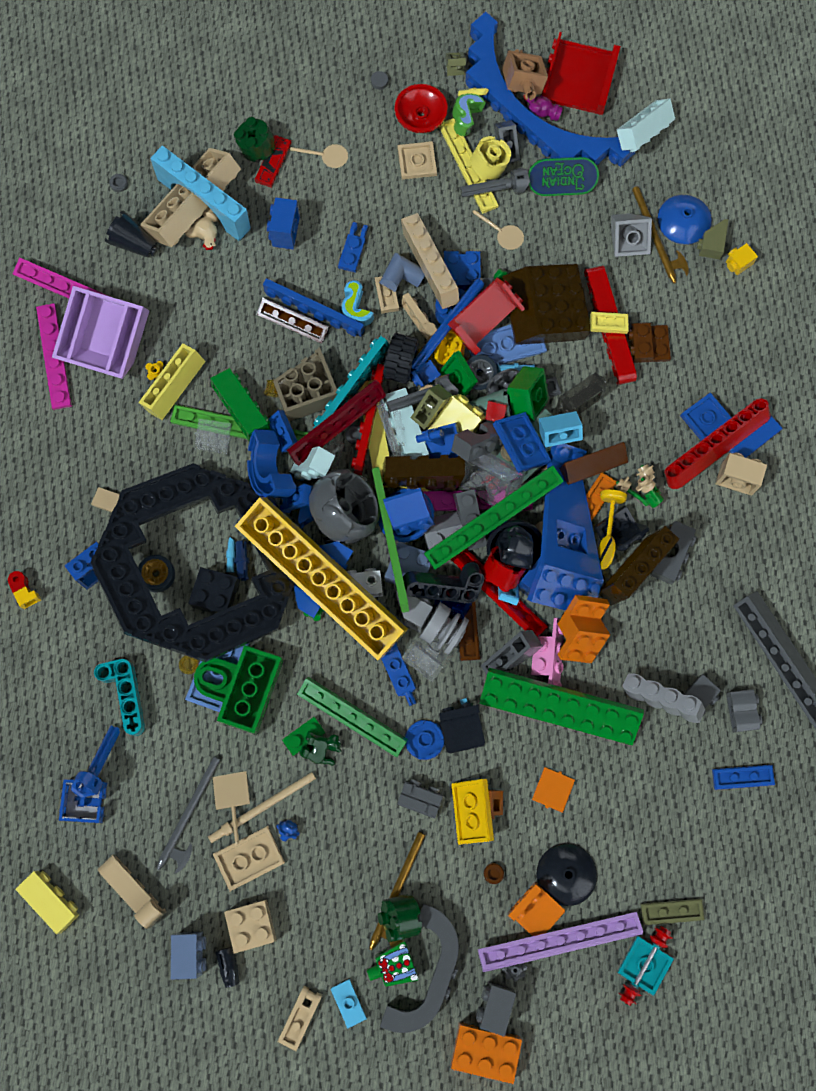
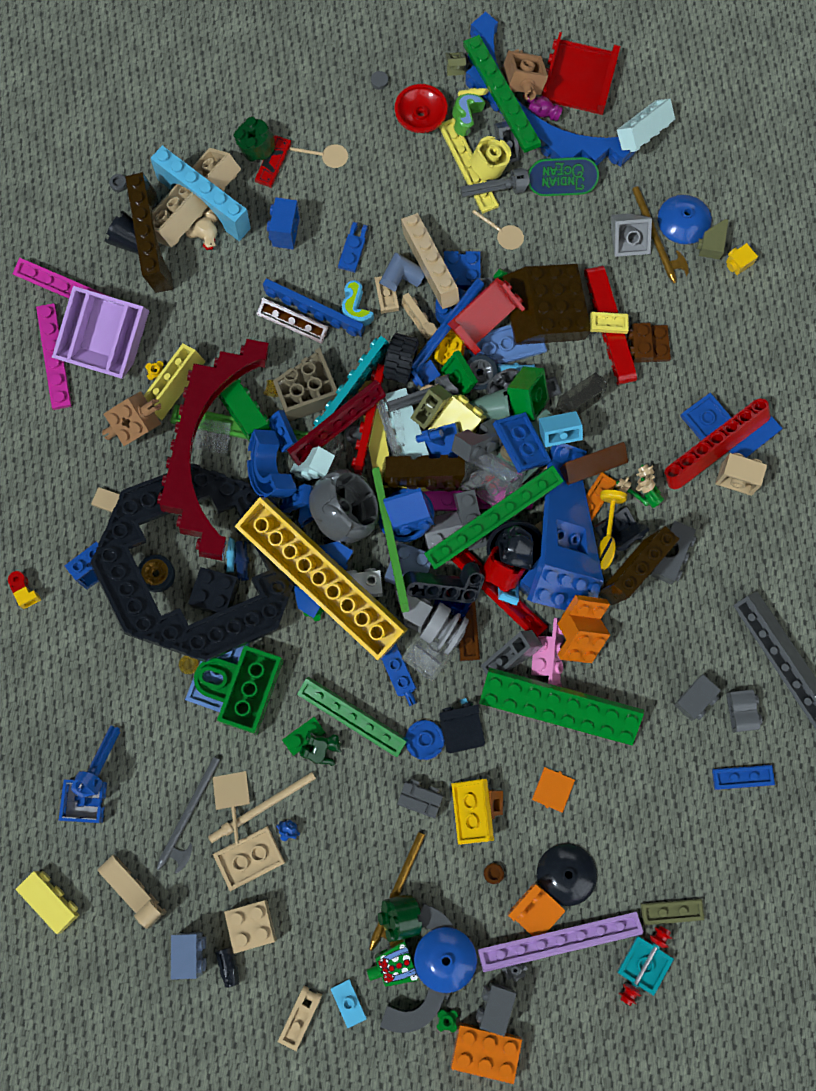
(124, 698): teal beam -> none
(132, 418): none -> medium nougat brick
(142, 202): none -> dark brown arch
(204, 387): none -> dark red arch
(417, 160): tan tile -> none
(442, 1025): none -> green plate
(445, 943): none -> blue dish
(496, 410): red tile -> none
(502, 94): none -> green plate
(667, 698): light grey brick -> none

